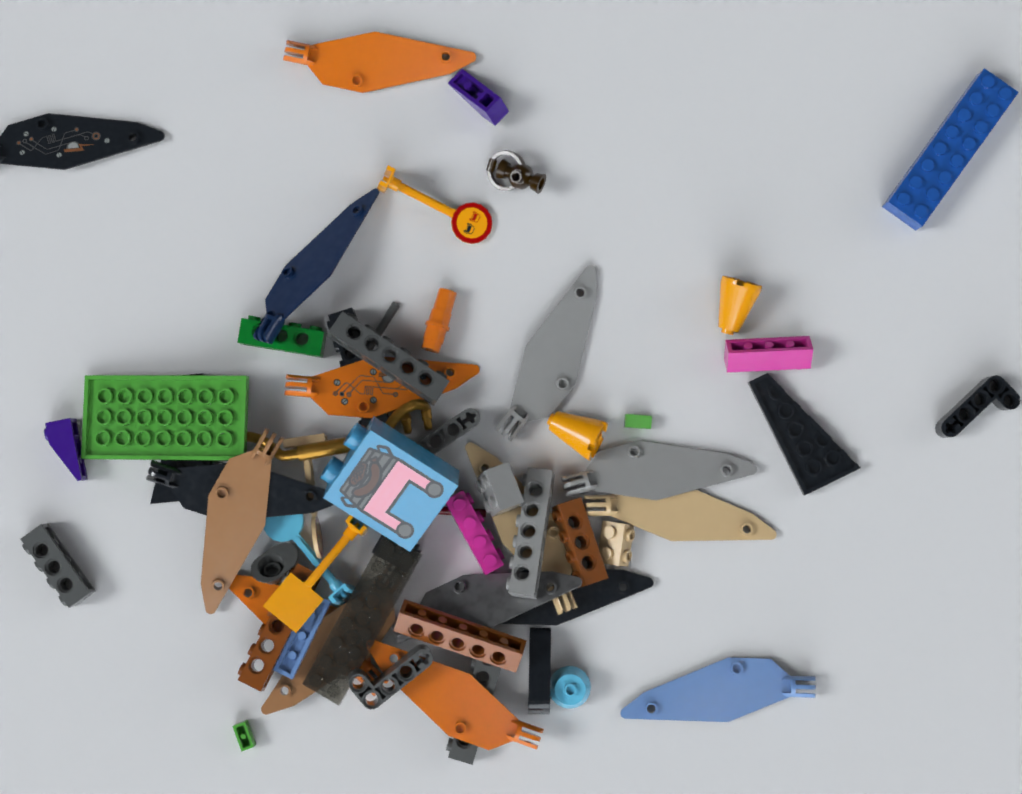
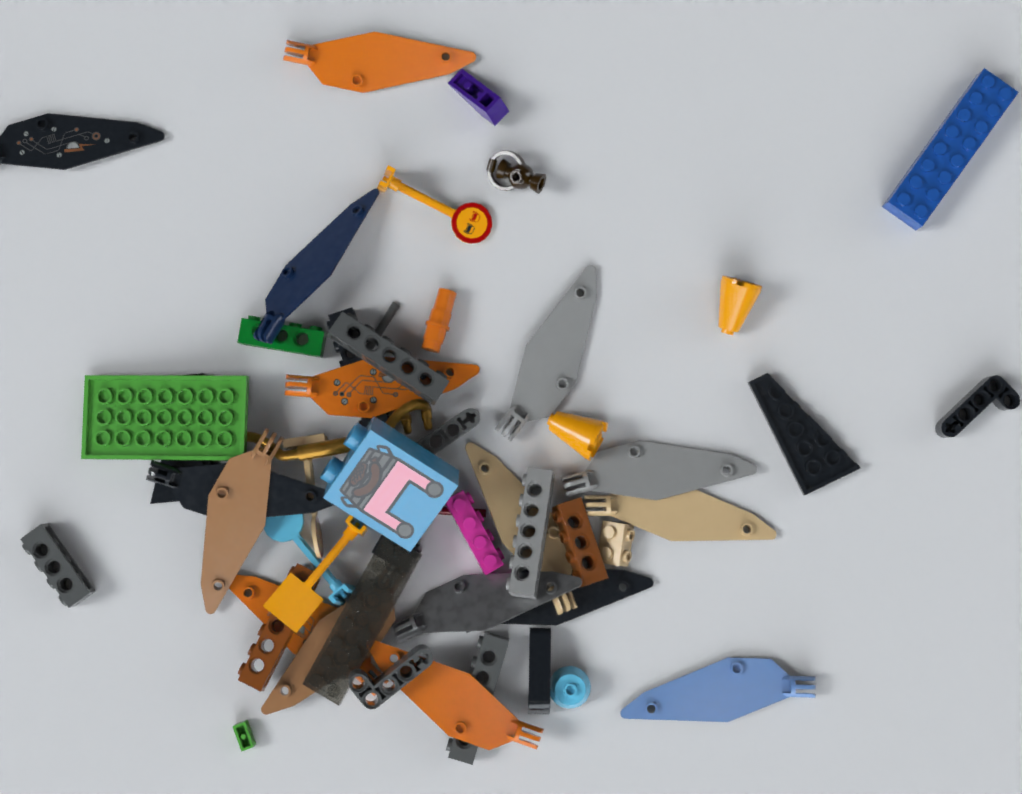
(66, 442): dark purple slope -> none
(274, 563): dark grey piece -> none
(300, 642): medium blue plate -> none
(460, 635): dark orange brick -> none
(499, 489): light grey brick -> none
(637, 421): bright green piece -> none
(768, 354): dark pink brick -> none

